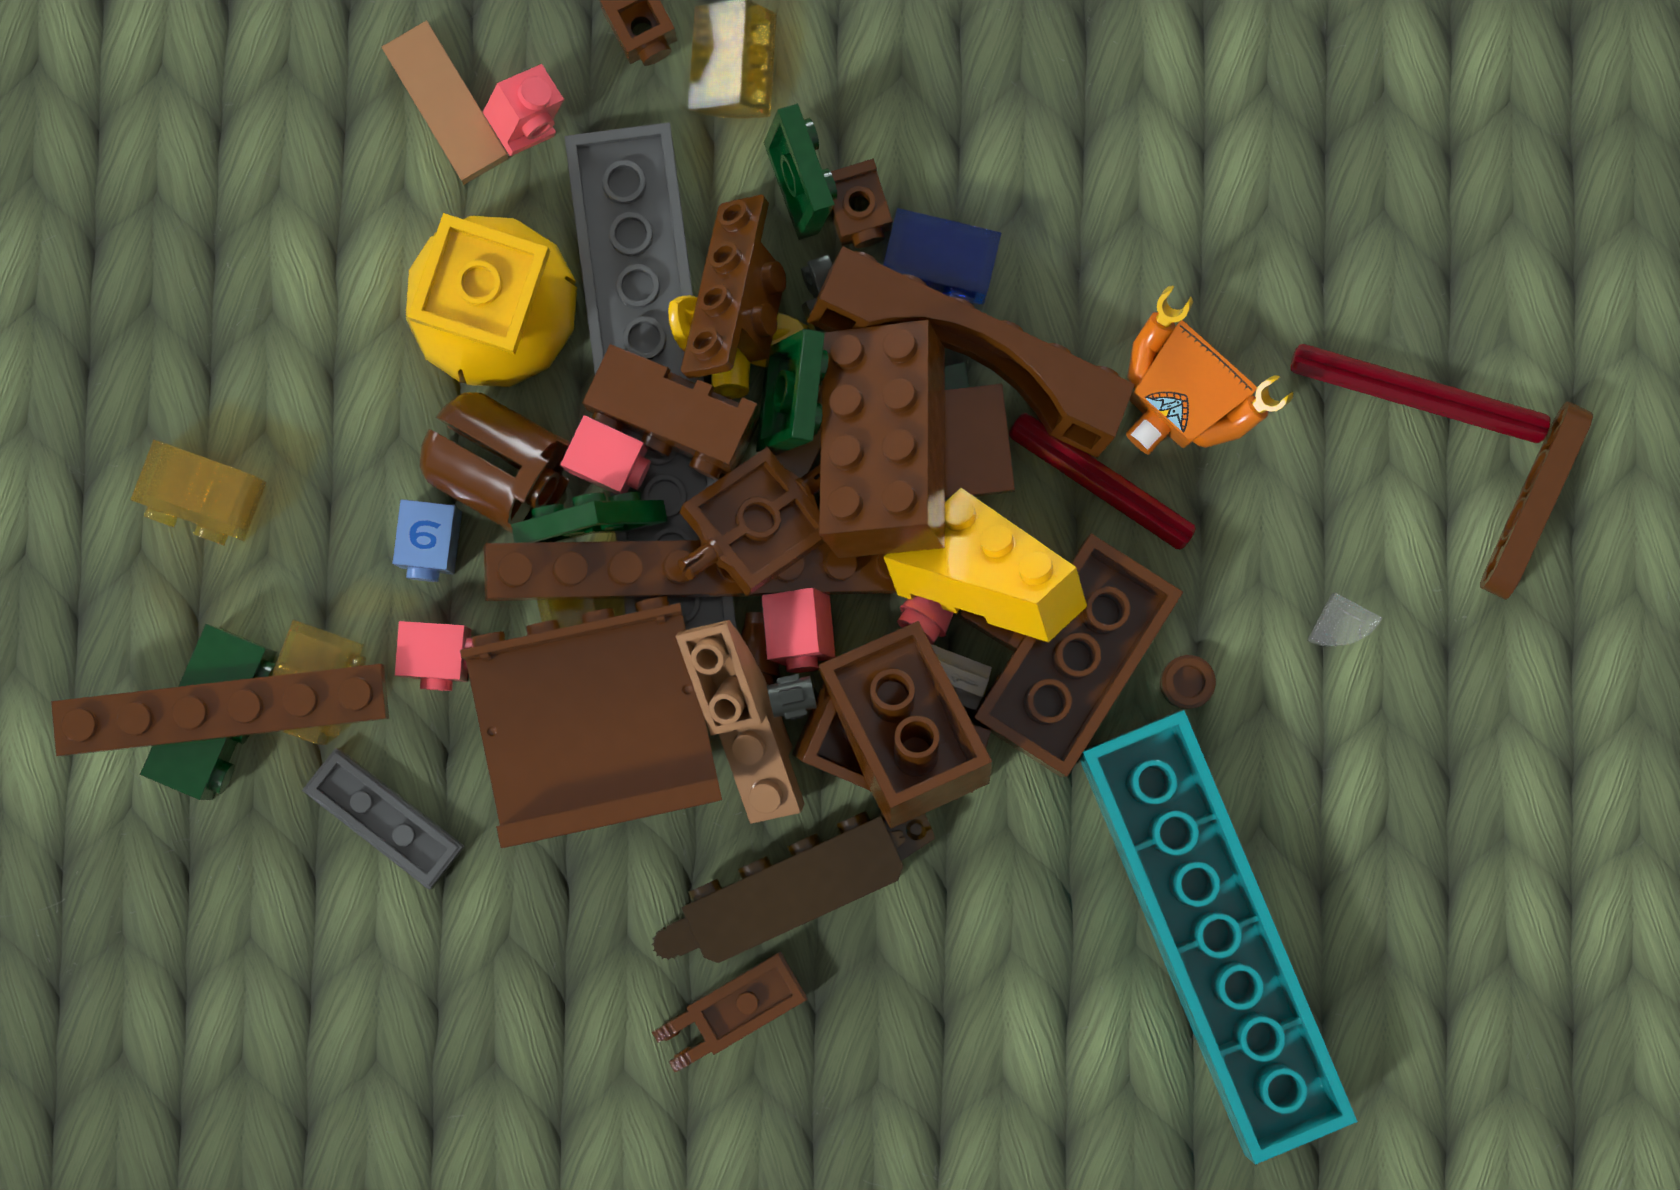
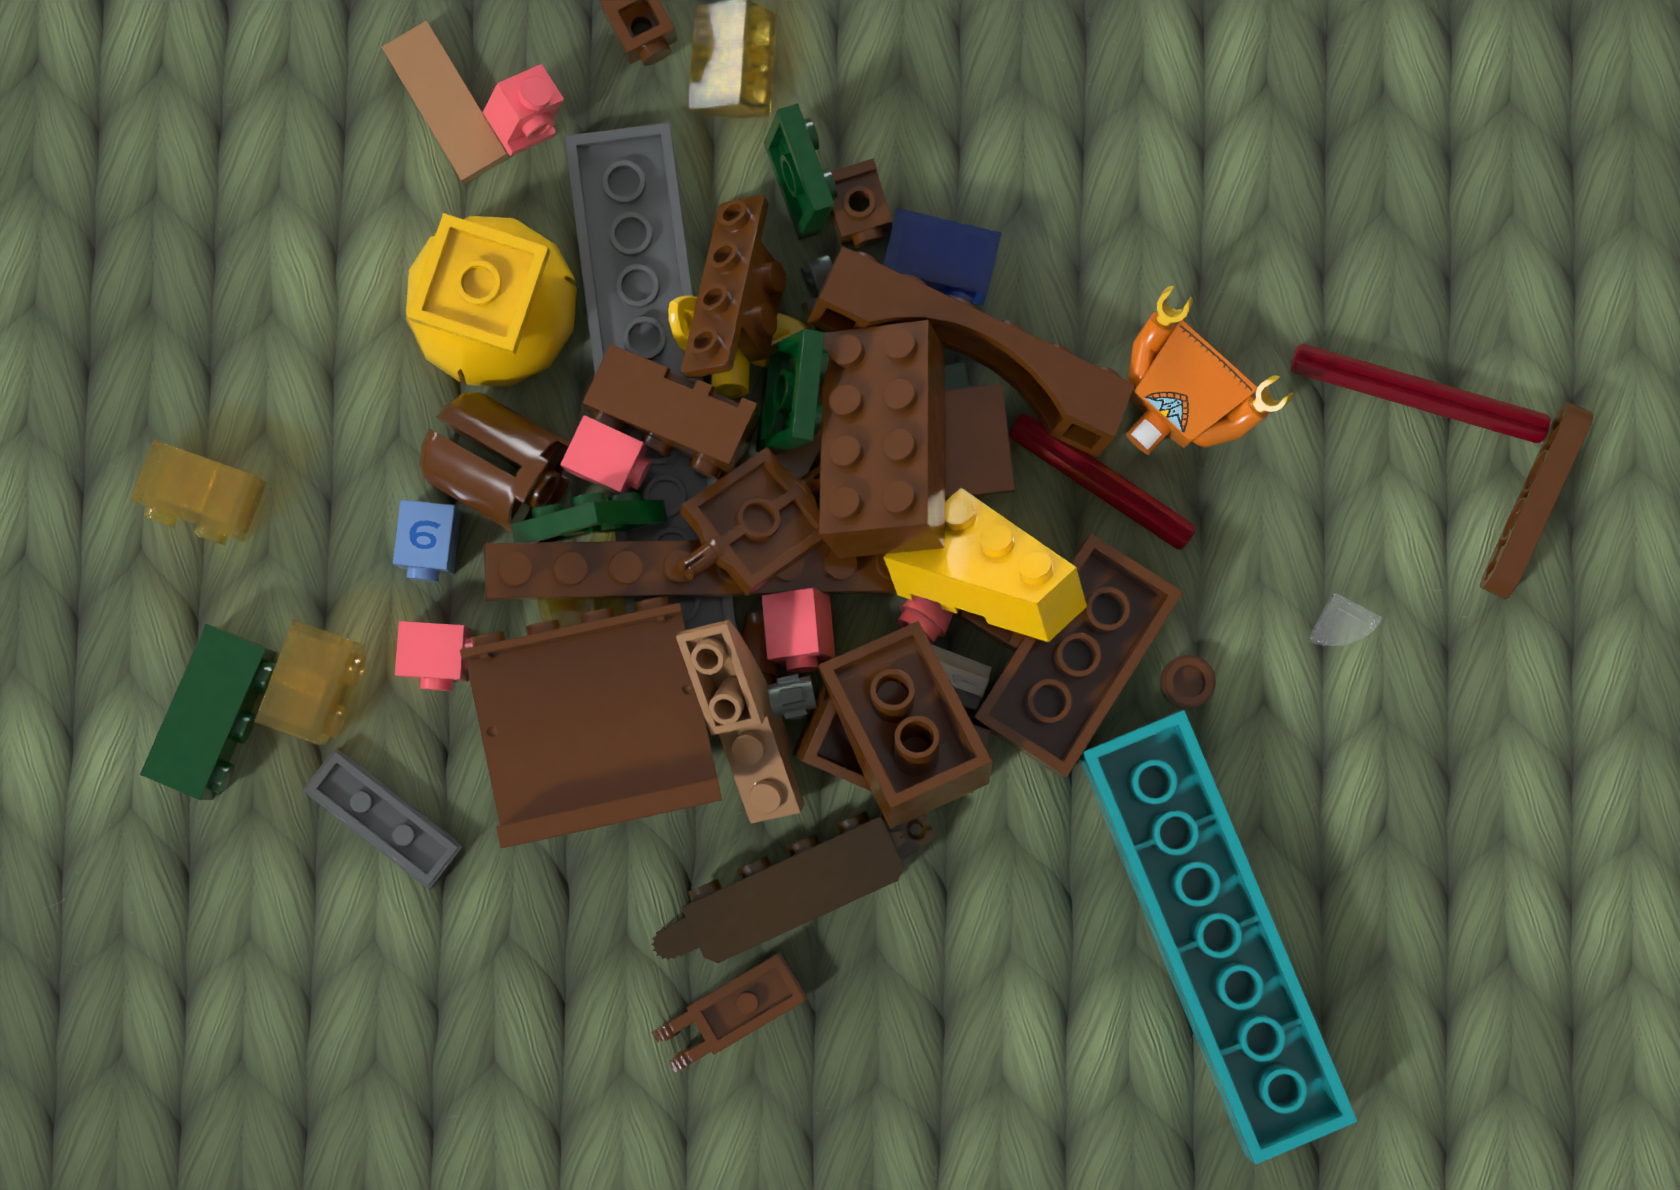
(220, 710): reddish brown plate -> none

